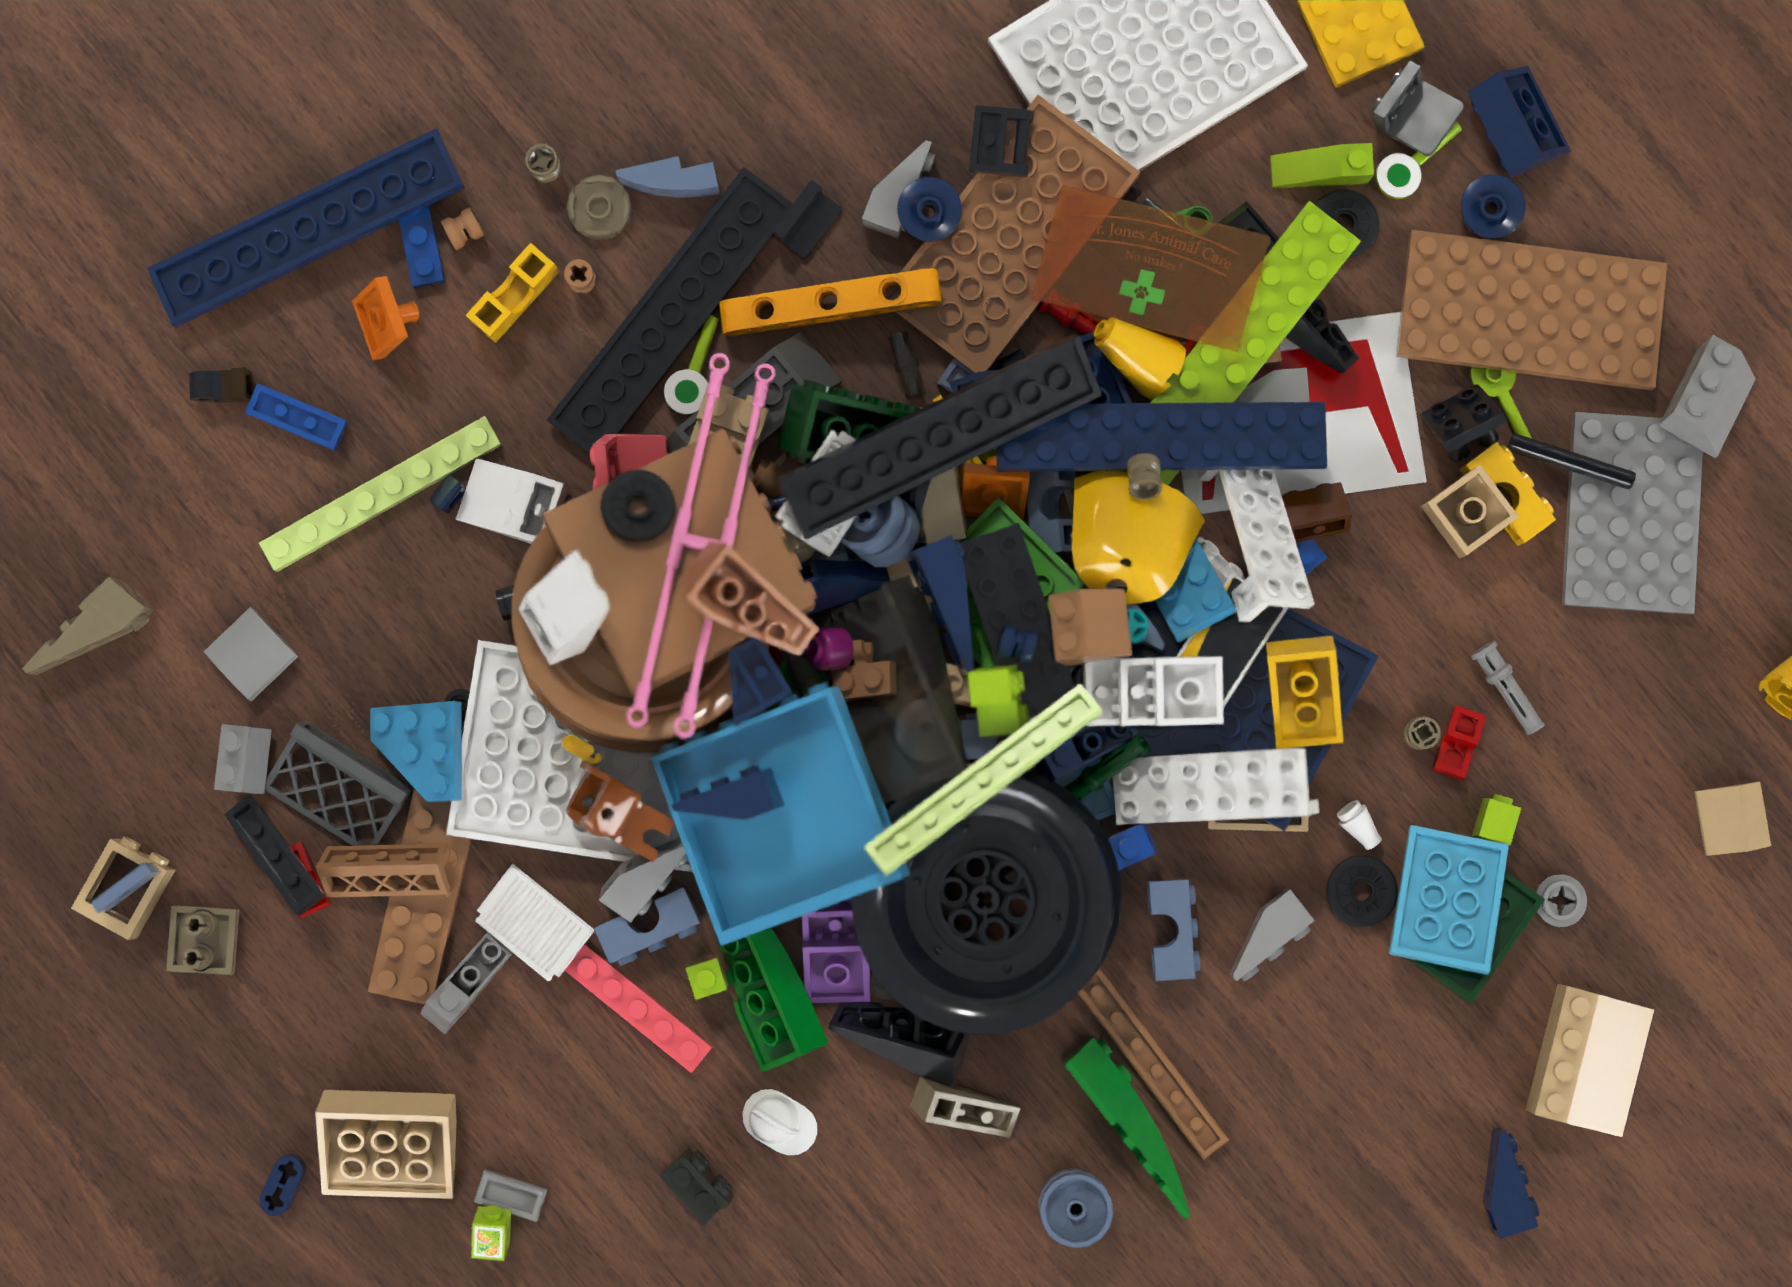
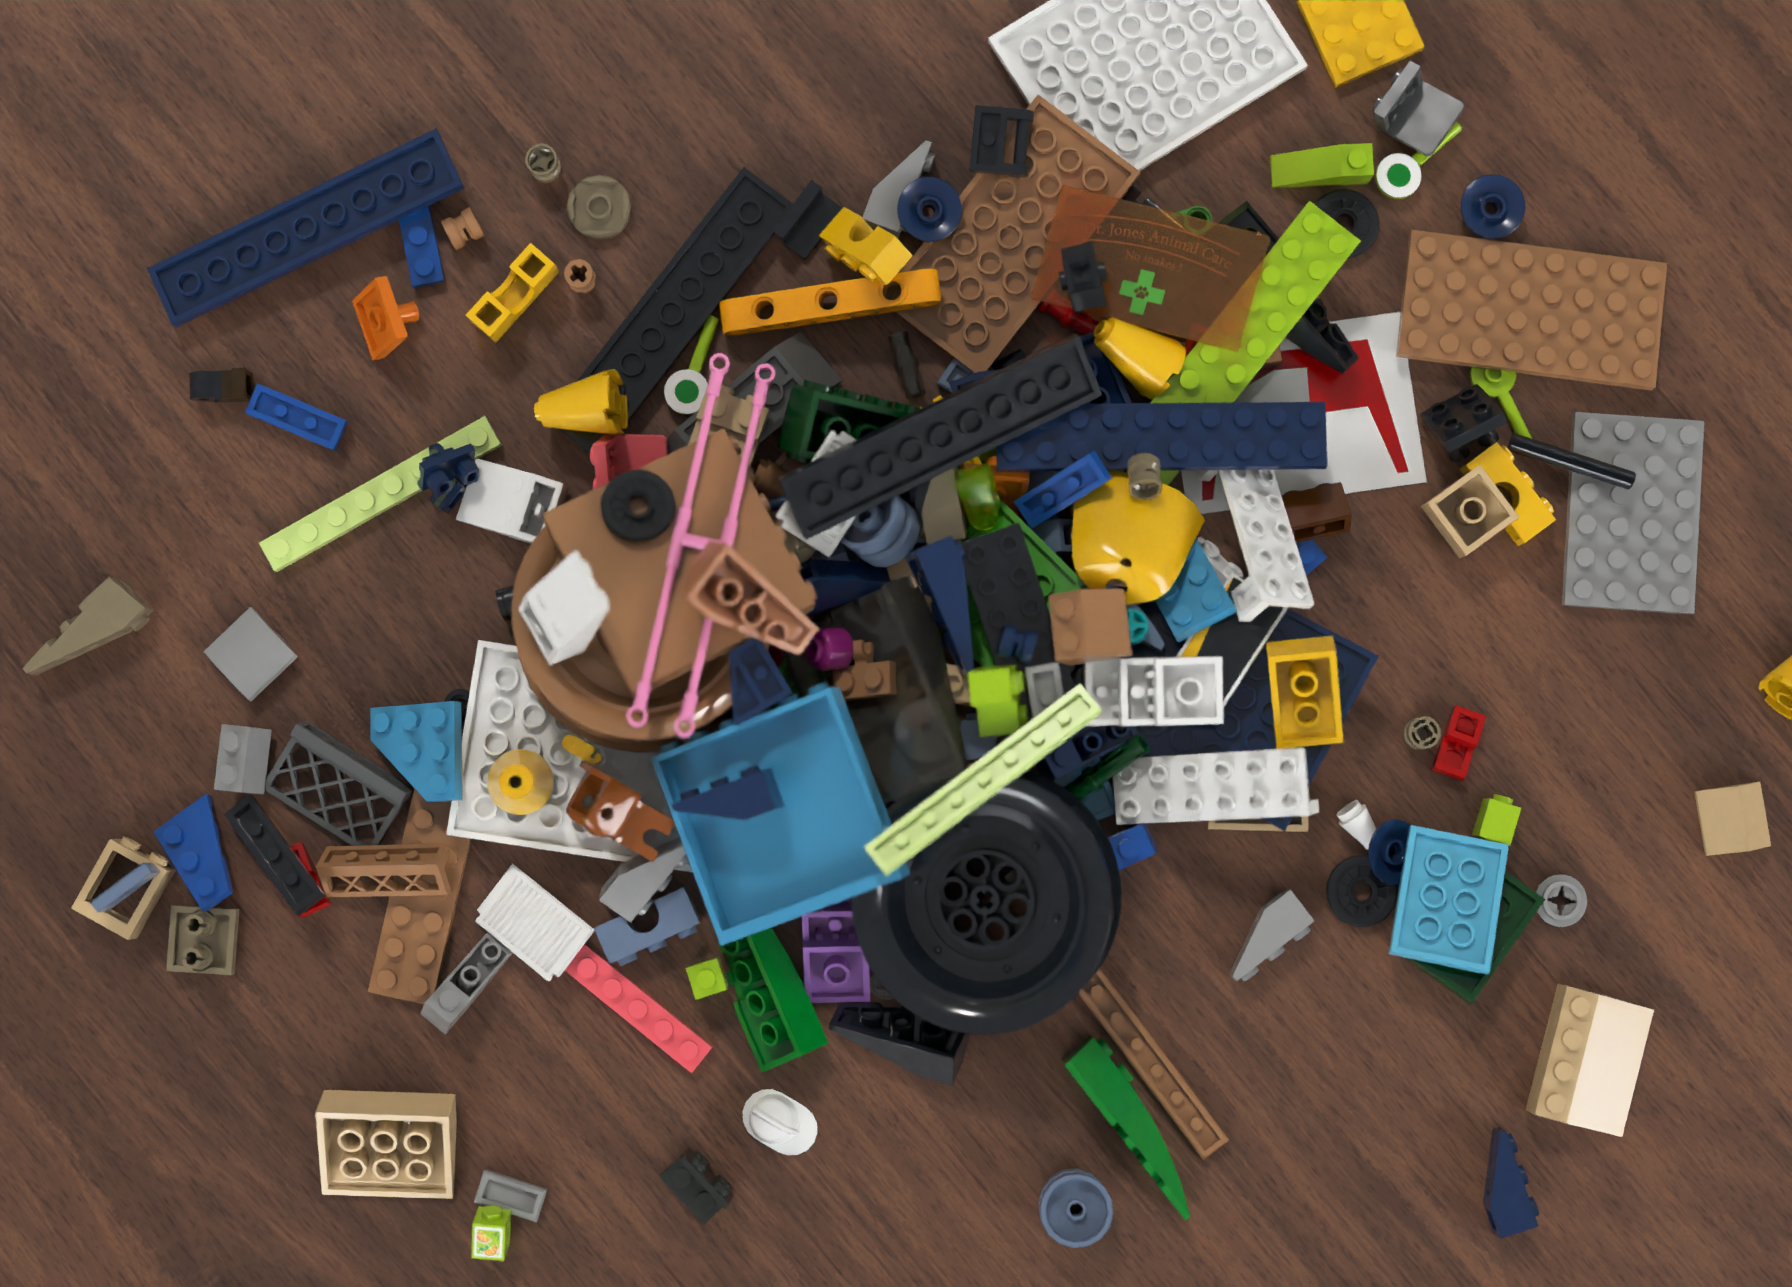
(196, 852): none -> blue wing
(289, 1187): dark blue beam -> none
(445, 465): none -> dark blue hips
(535, 787): none -> yellow cone
(586, 405): none -> yellow cone
(670, 179): sand blue slope -> none
(871, 252): none -> yellow arch
(963, 1108): dark tan slope -> none
(979, 495): none -> clear neon green piece
(1043, 686): none -> light grey plate
(1062, 489): none -> blue plate
(1083, 277): none -> black hinge
(1177, 957): sand blue arch -> none
(1388, 850): none -> dark blue dish
(1500, 674): light grey pin -> none
(1518, 120): dark blue slope -> none
(1709, 396): light grey slope -> none

